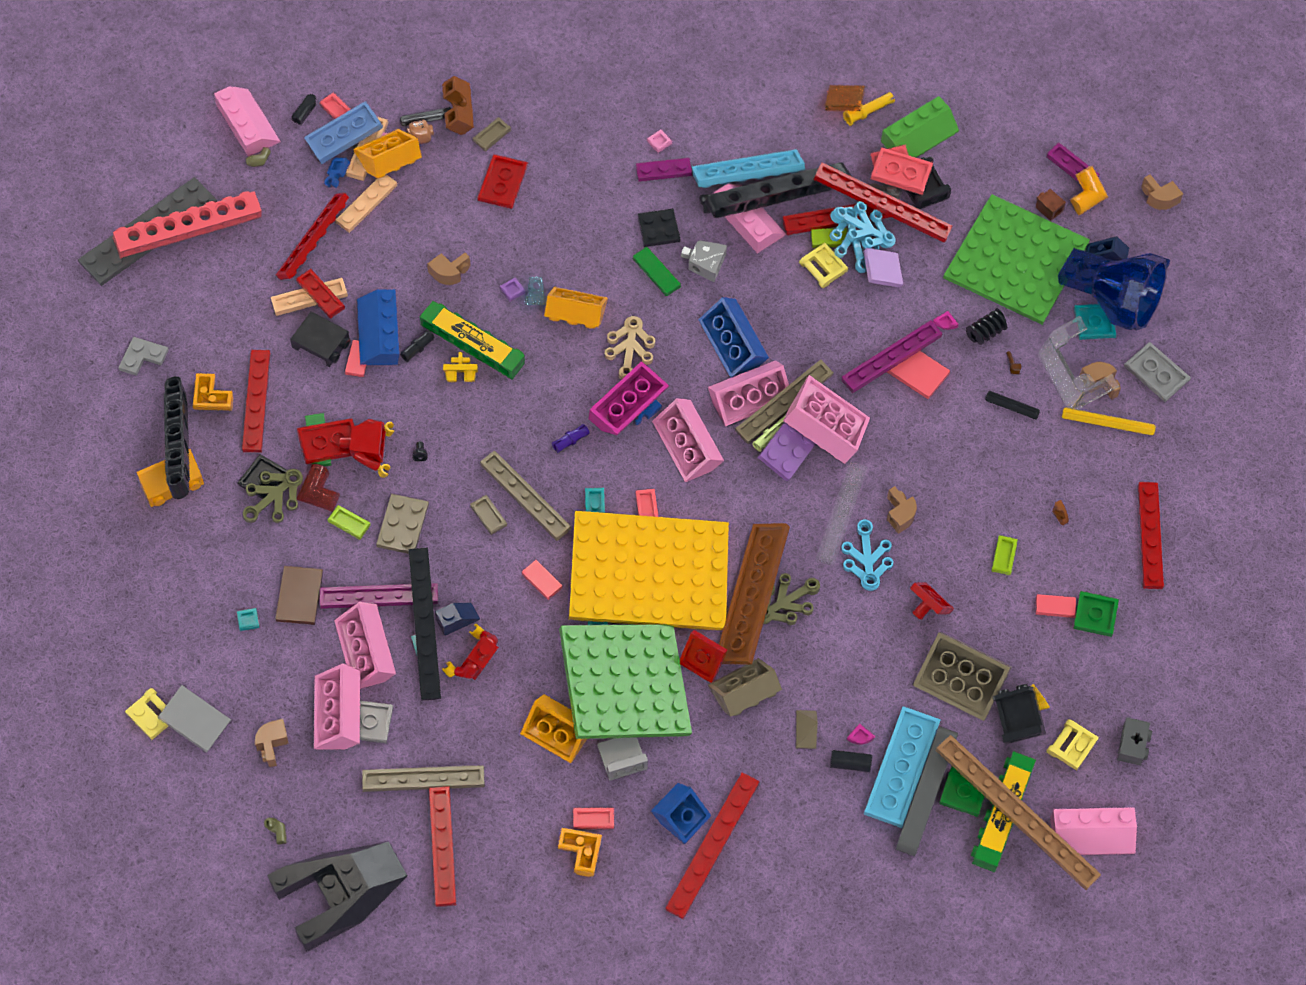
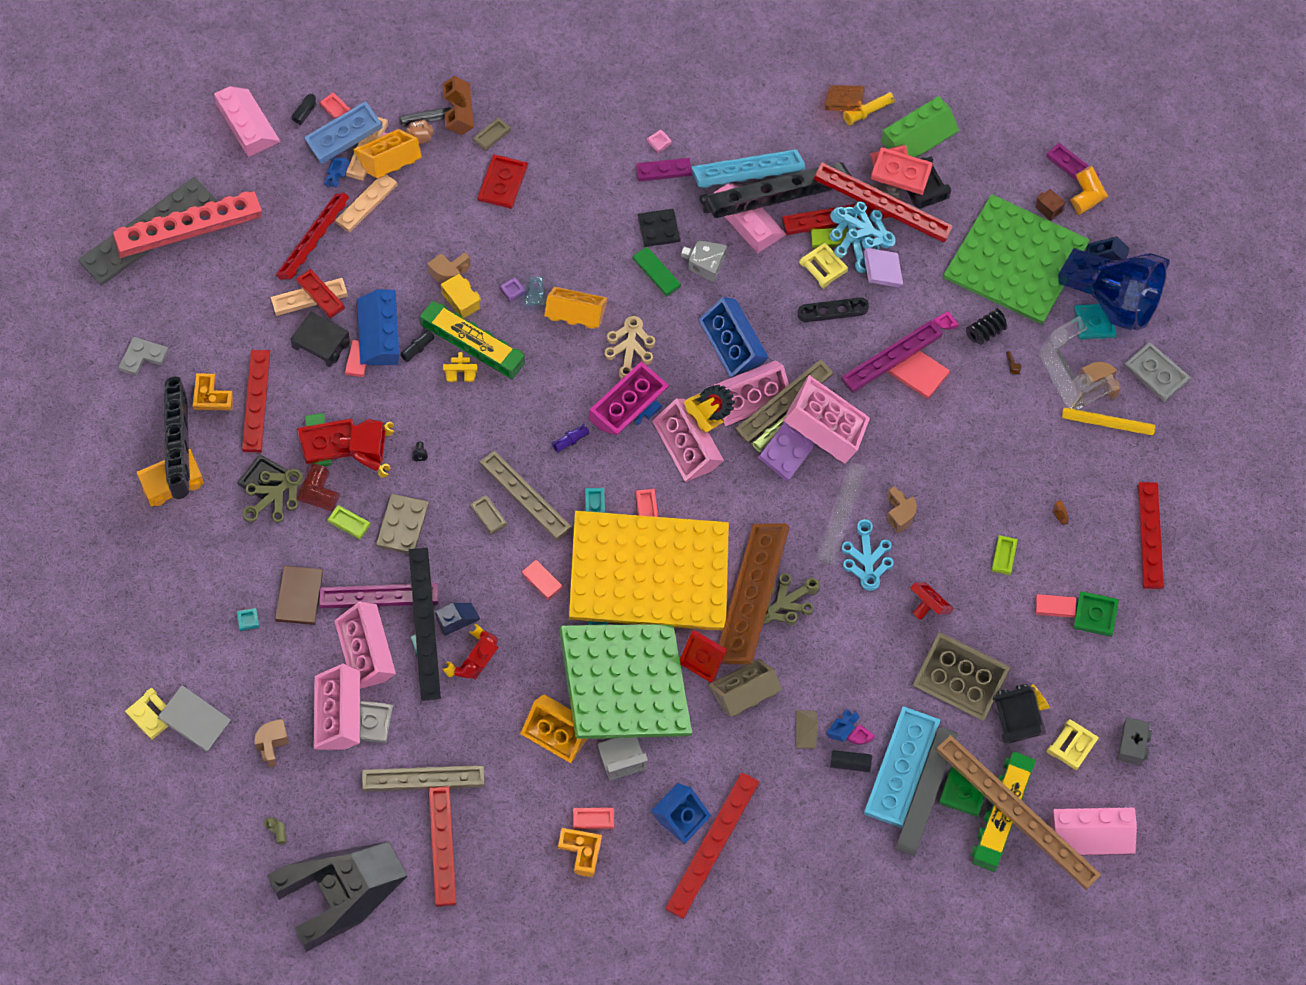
(260, 159): olive arm -> none
(460, 295): none -> yellow brick
(710, 407): none -> plate
(833, 311): none -> black beam
(843, 727): none -> blue plate
(1012, 405): black axle -> none
(1161, 197): medium nougat brick -> none

